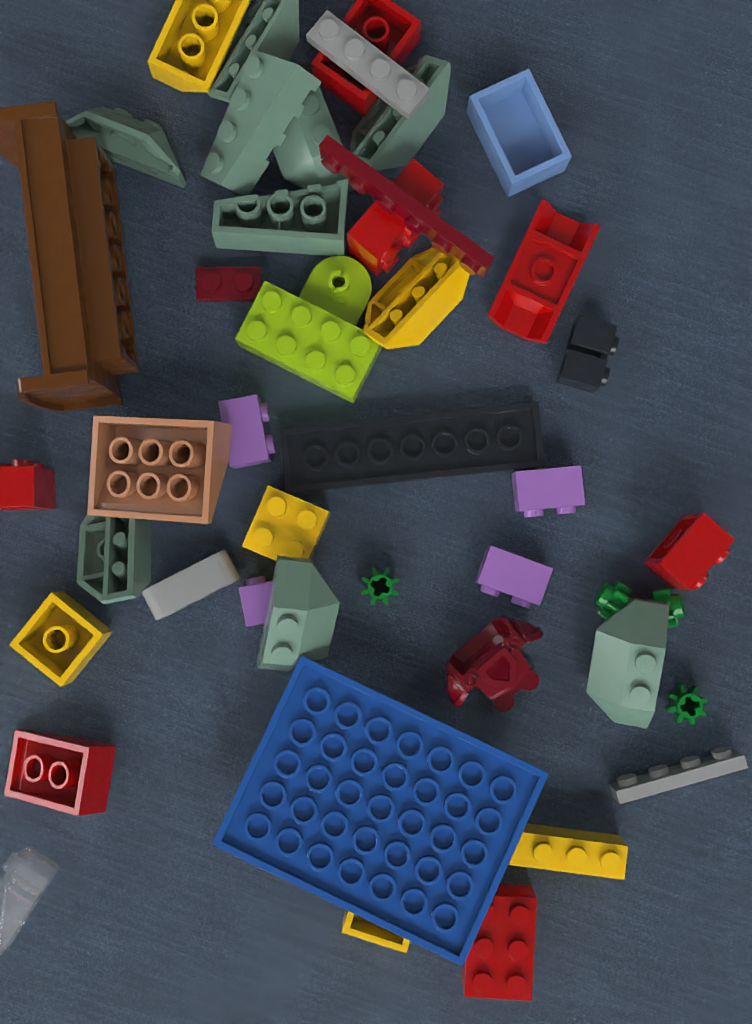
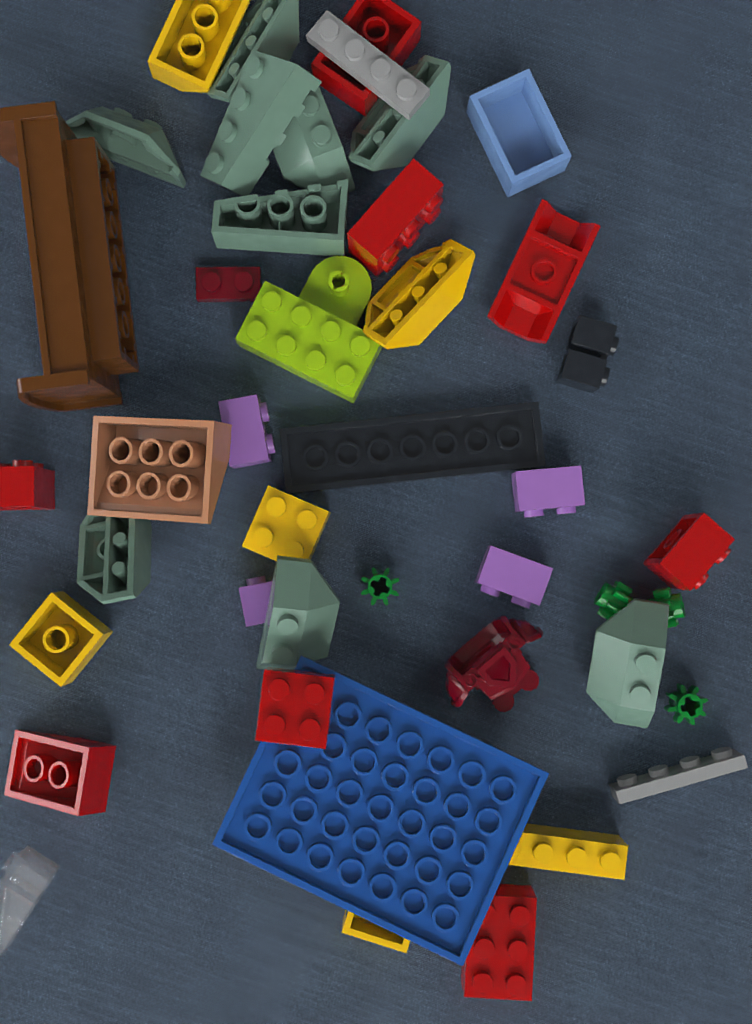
(190, 585): light grey beam -> none
(295, 707): none -> red brick
(395, 200): dark red plate -> none

